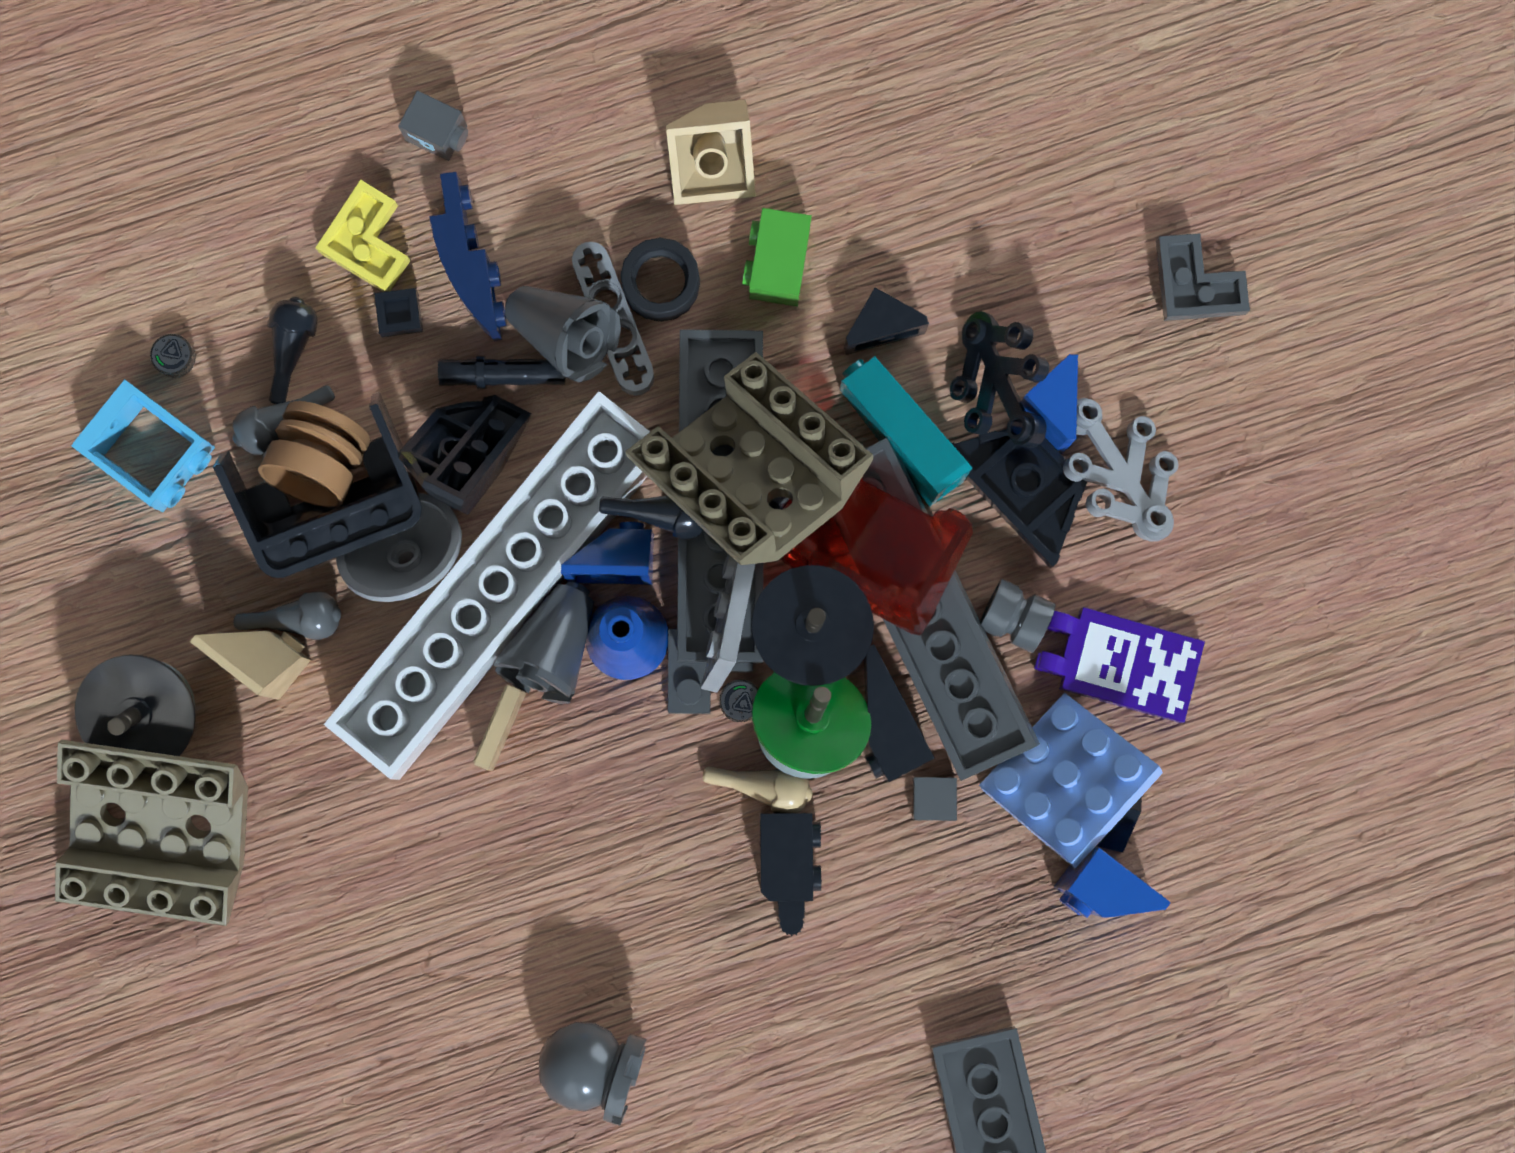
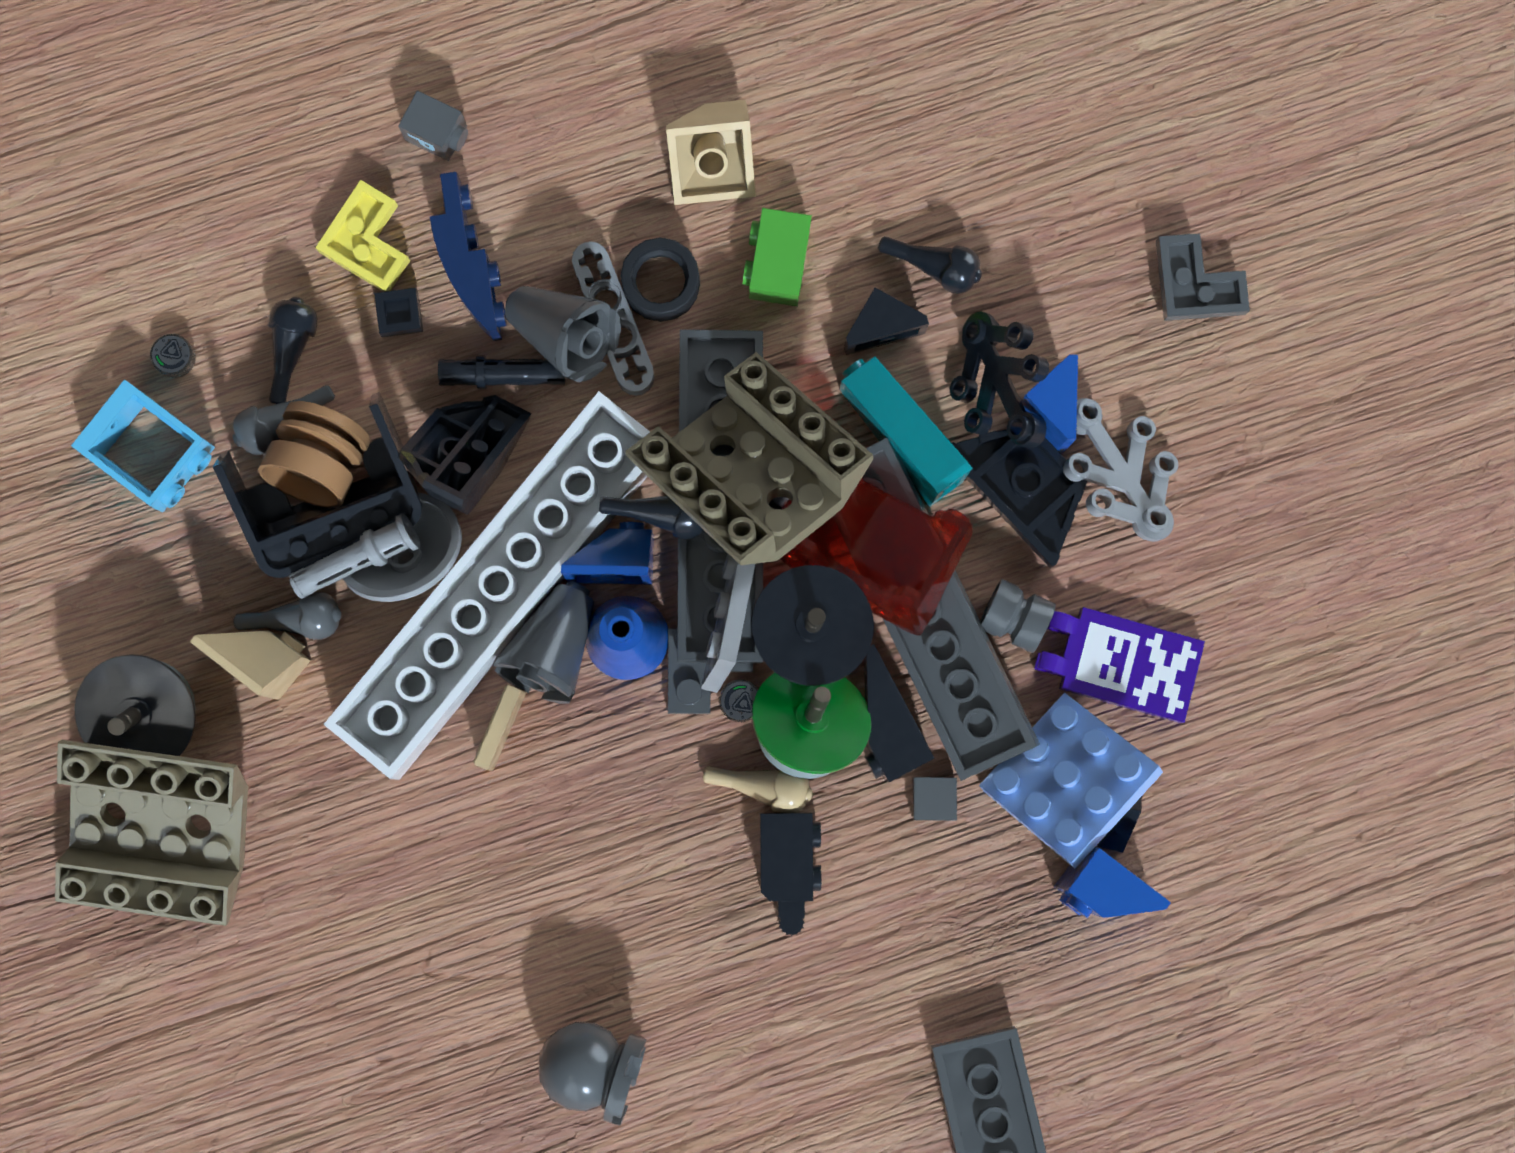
(373, 548): none -> light grey pin
(952, 267): none -> black piece

